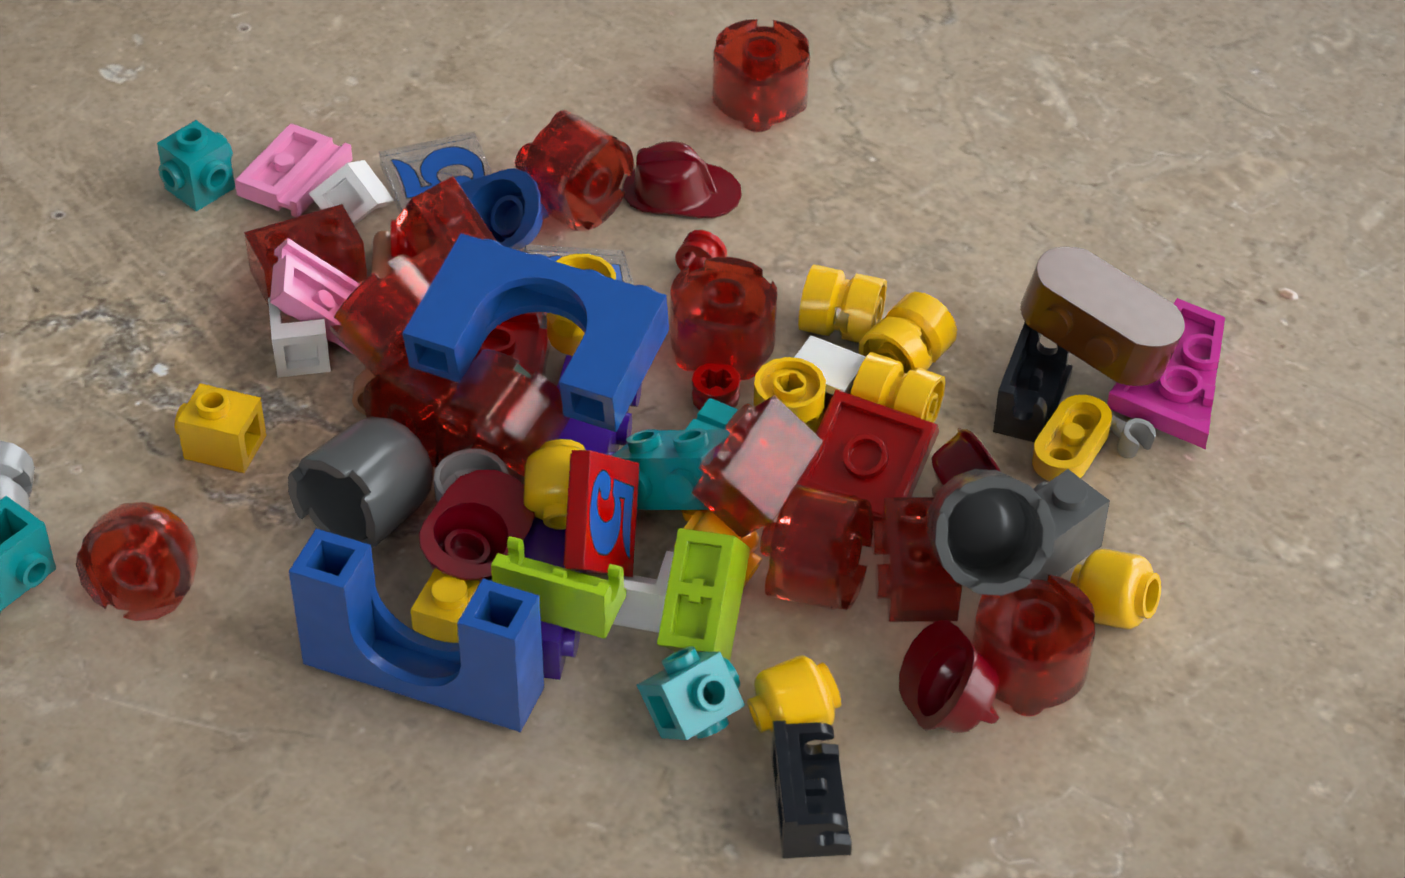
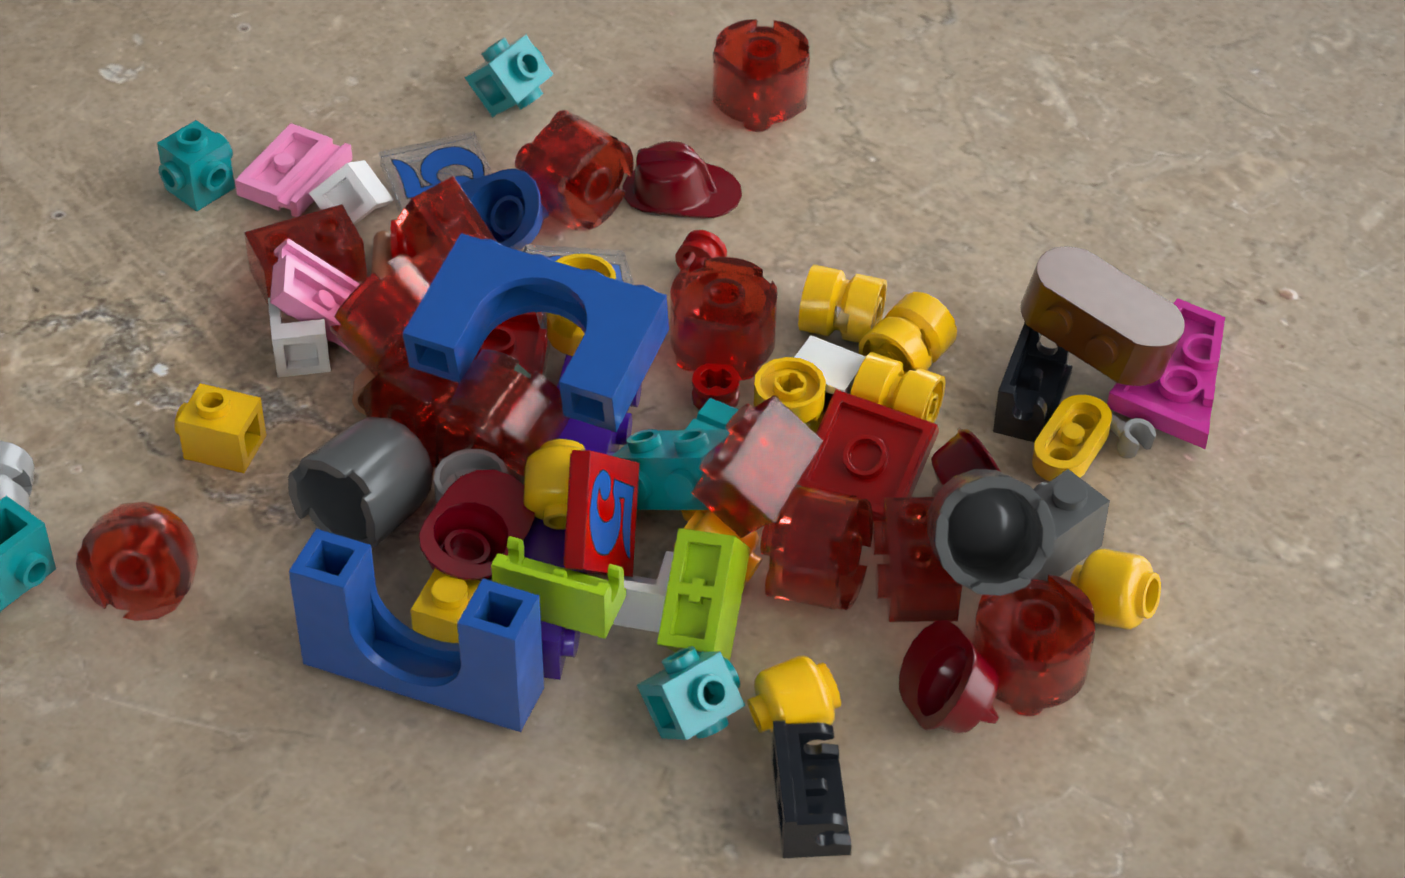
(509, 75): none -> teal brick

